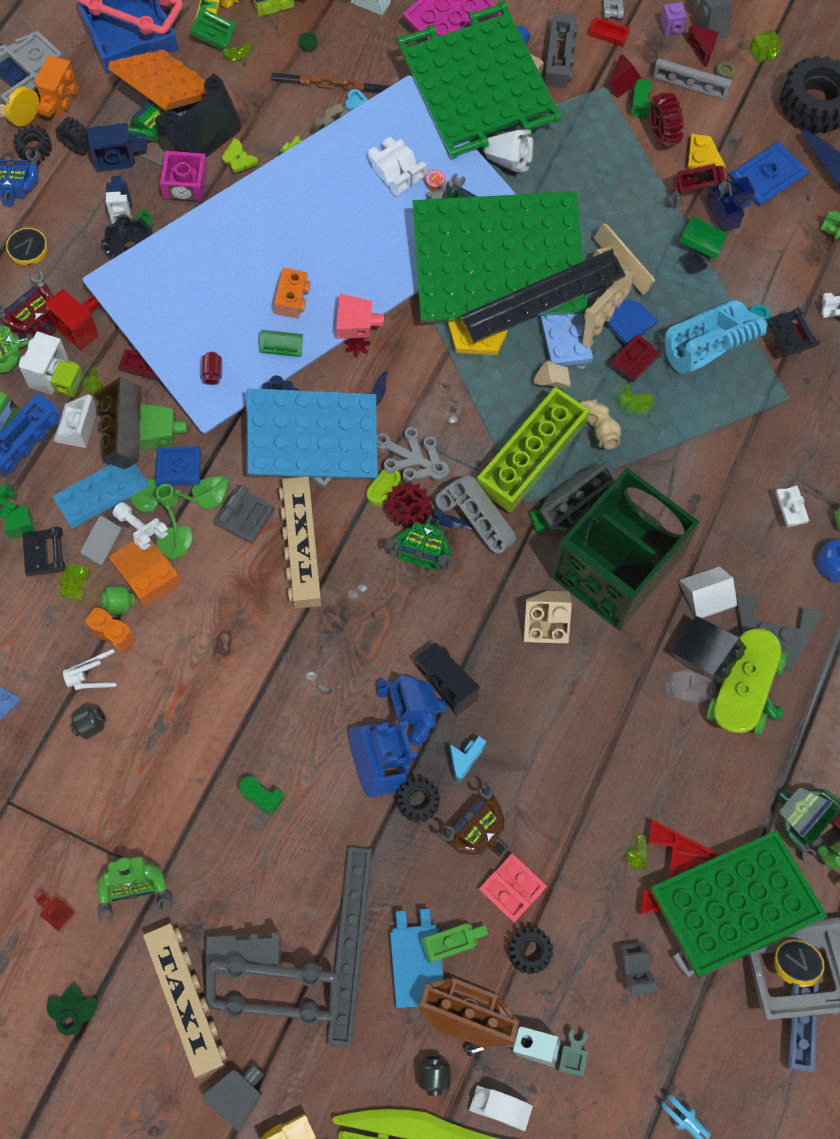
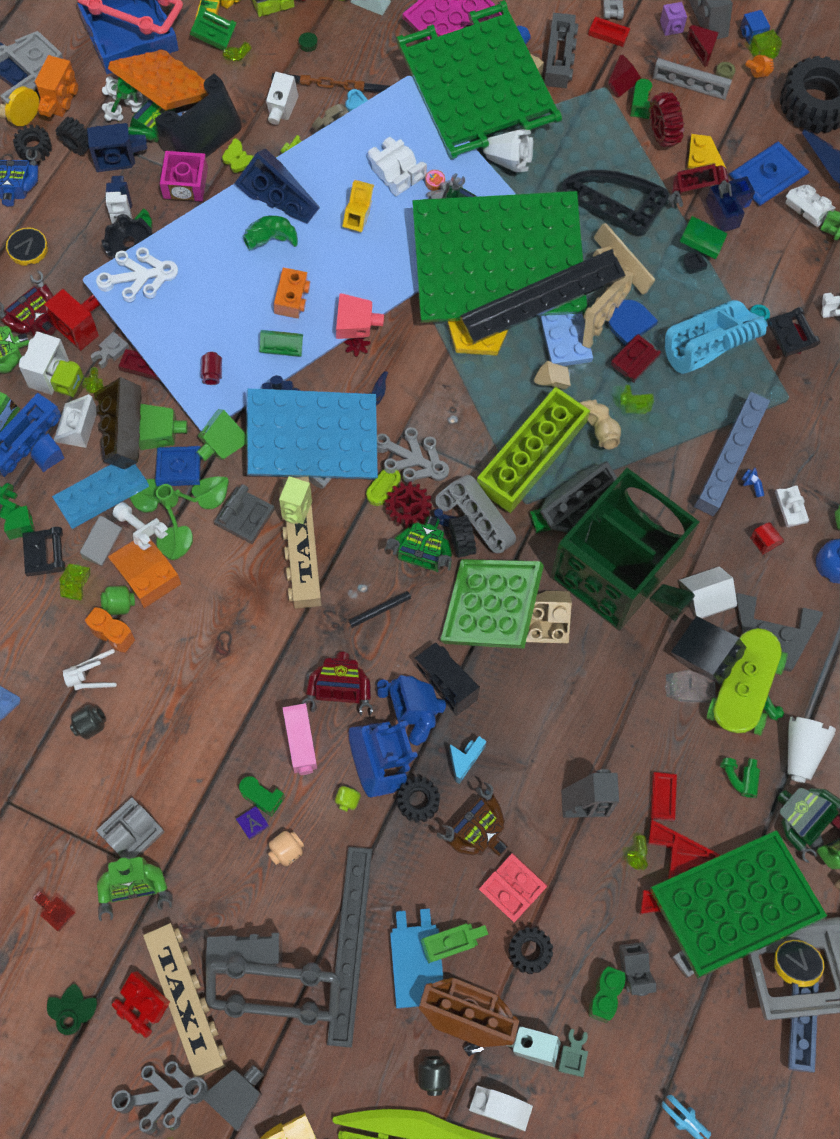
(46, 453): none -> blue brick
(111, 348): none -> light grey plate
(120, 90): none -> white plant
(130, 830): none -> light grey plate
(140, 274): none -> white plant
(145, 999): none -> red plate
(163, 1097): none -> dark grey plant
(221, 436): none -> bright green torso
(252, 823): none -> dark purple tile
(269, 227): none -> green animal
(273, 184): none -> dark blue wedge
(281, 97): none -> white torso
(285, 848): none -> light nougat head
(295, 500): none -> yellowish green brick
(300, 739): none -> bright pink slope
(339, 682): none -> dark red torso
(347, 798): none -> lime piece
(358, 206): none -> yellow brick
(379, 609): none -> black bar
(462, 536): none -> black tyre
(492, 603): none -> bright green plate
(591, 796): none -> dark grey wedge
(605, 1001): none -> green brick
(640, 217): none -> black beam
(663, 796): none -> red tile
(672, 600): none -> clear green slope
(731, 454): none -> sand blue brick
(749, 785): none -> green plant
(751, 478): none -> blue plate
(753, 24): none -> blue brick
(760, 66): none -> orange piece
(766, 538): none -> red brick
(806, 747): none -> white cone
(808, 201): none -> white plate

